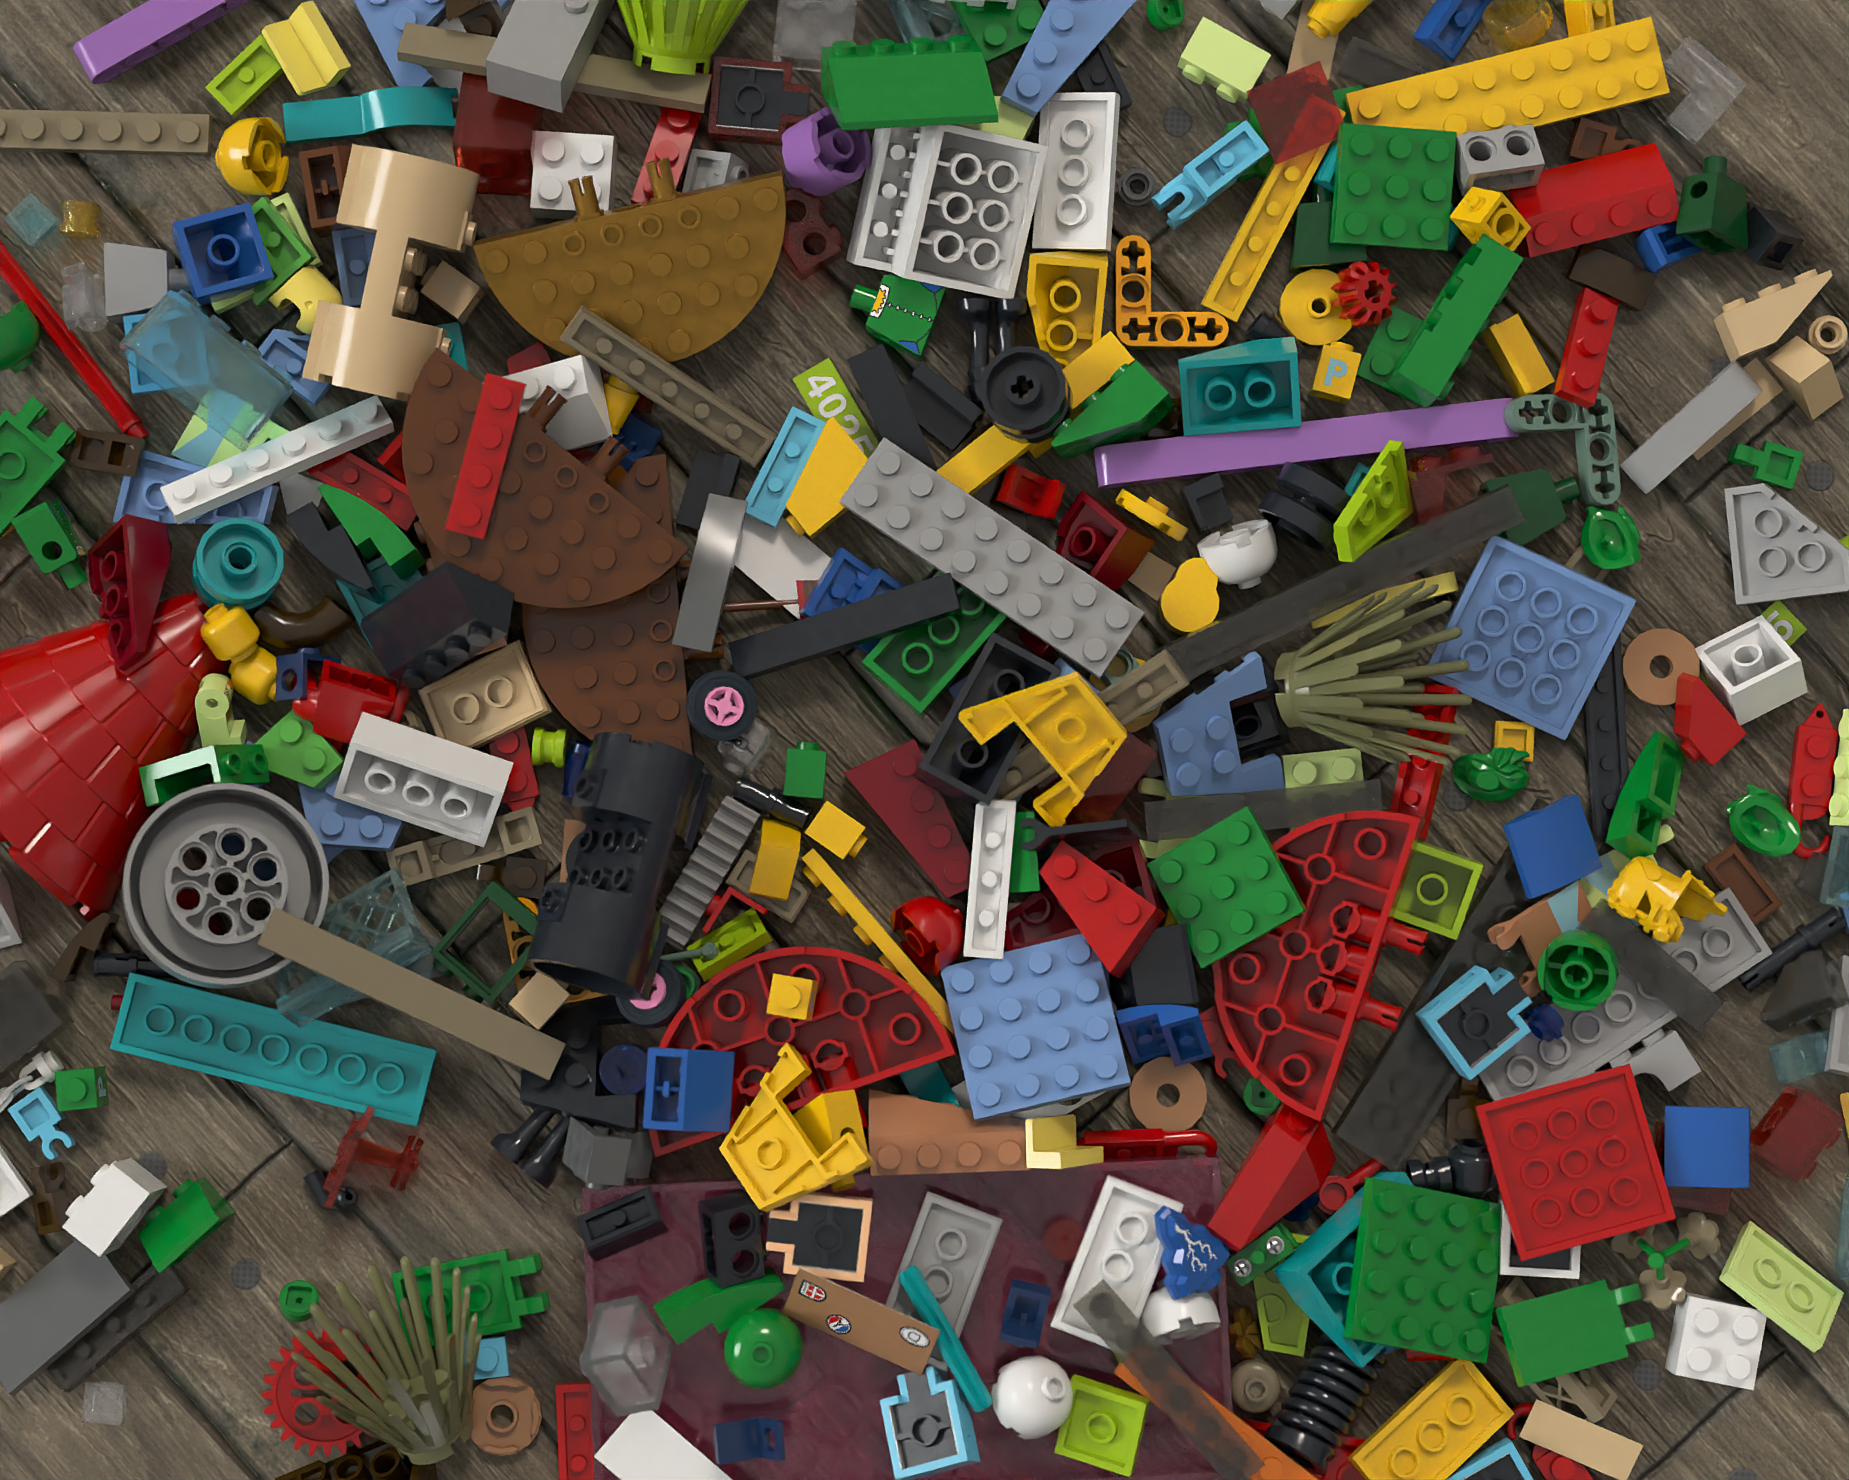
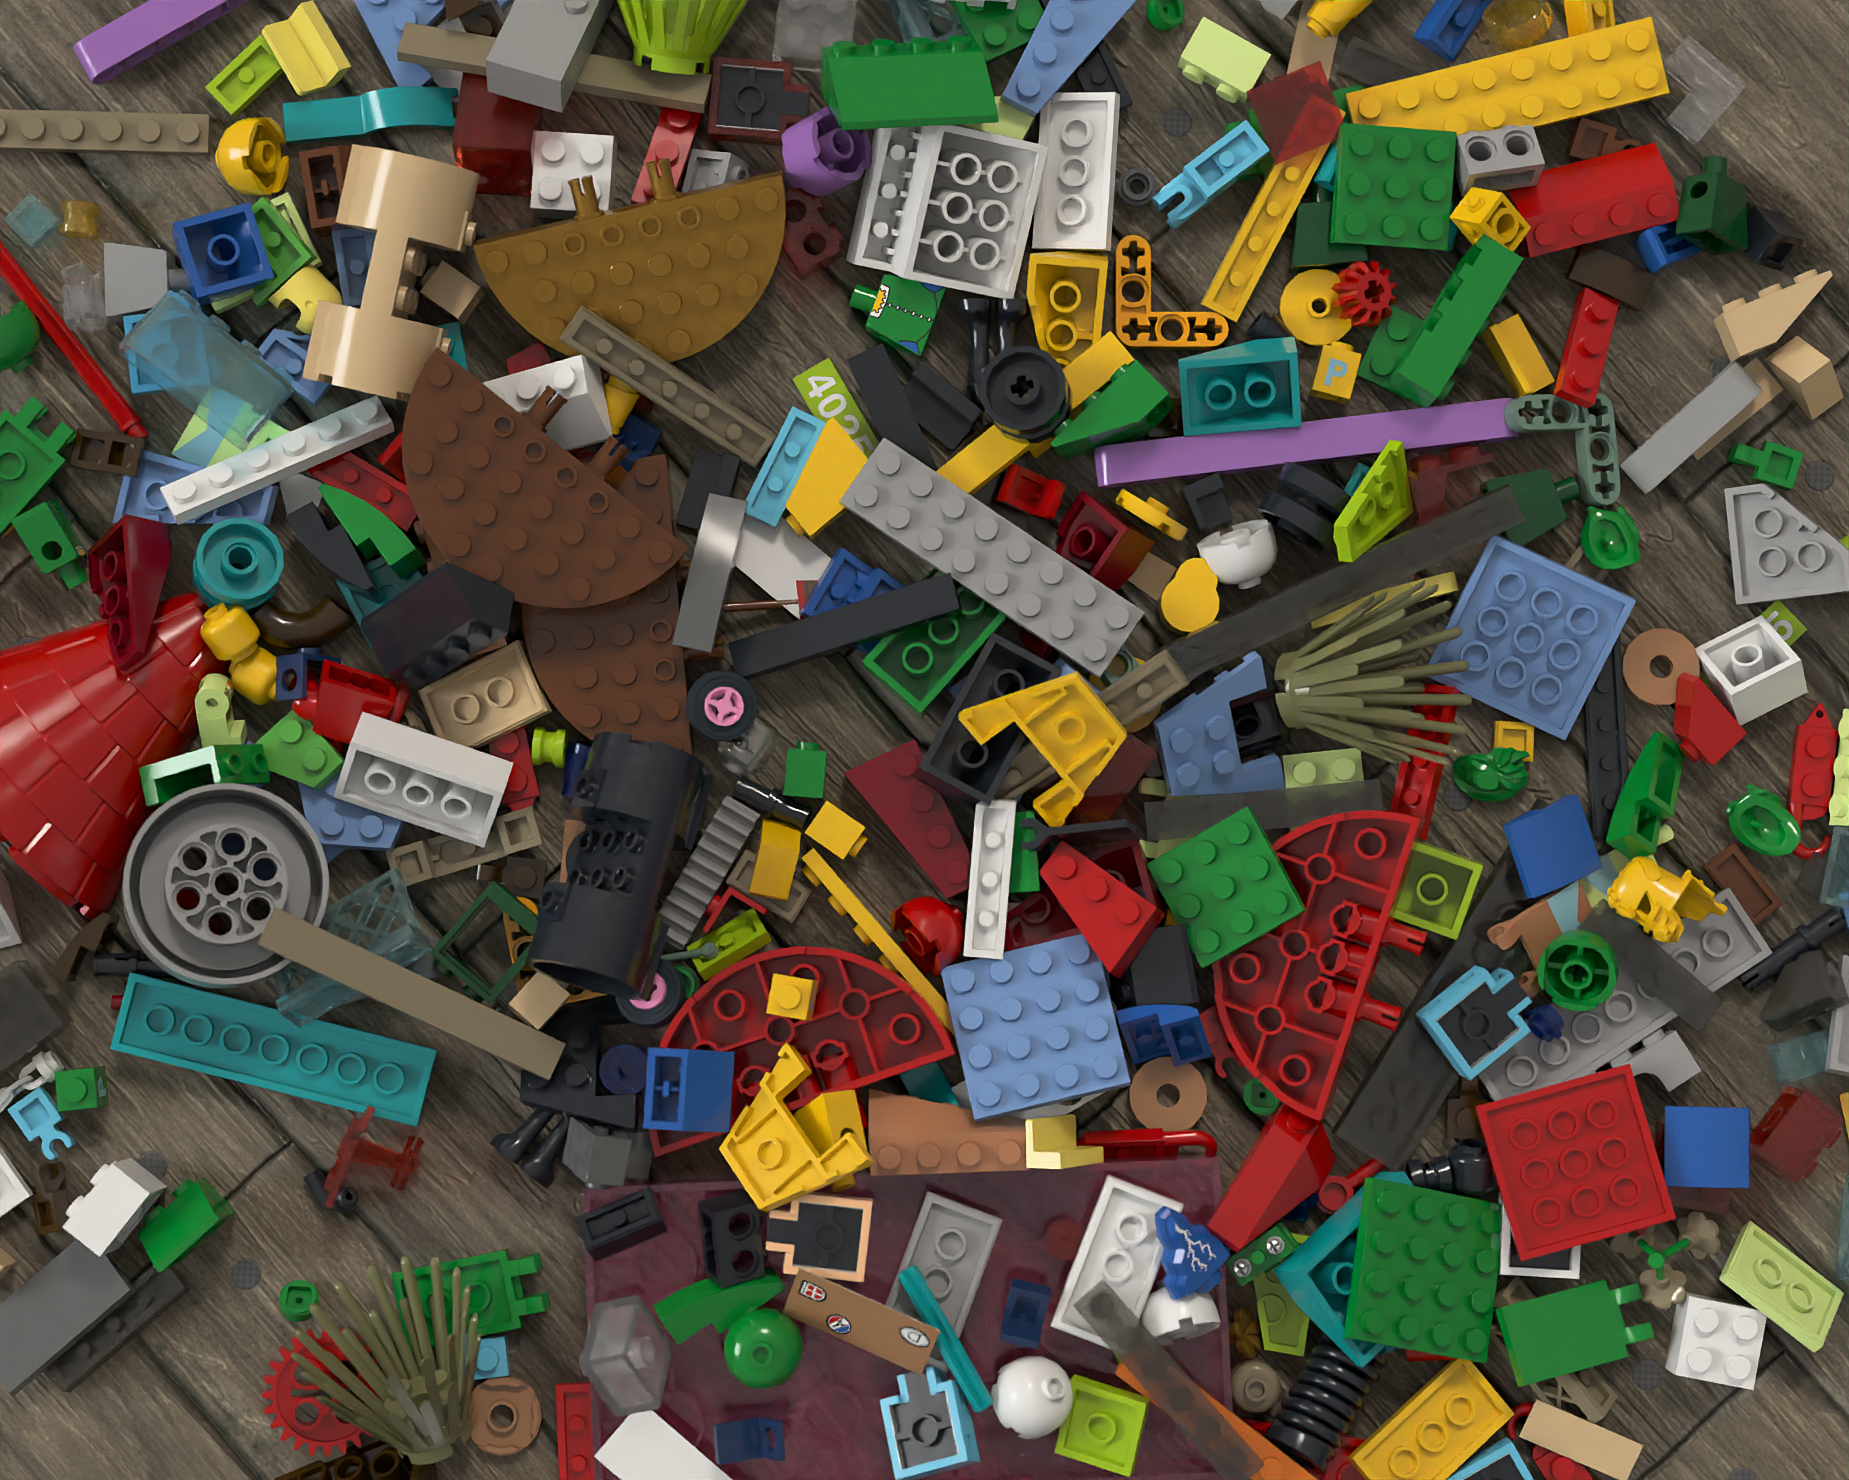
(104, 1403): clear tile -> none
(485, 456): red plate -> none
(1838, 331): tan plate -> none

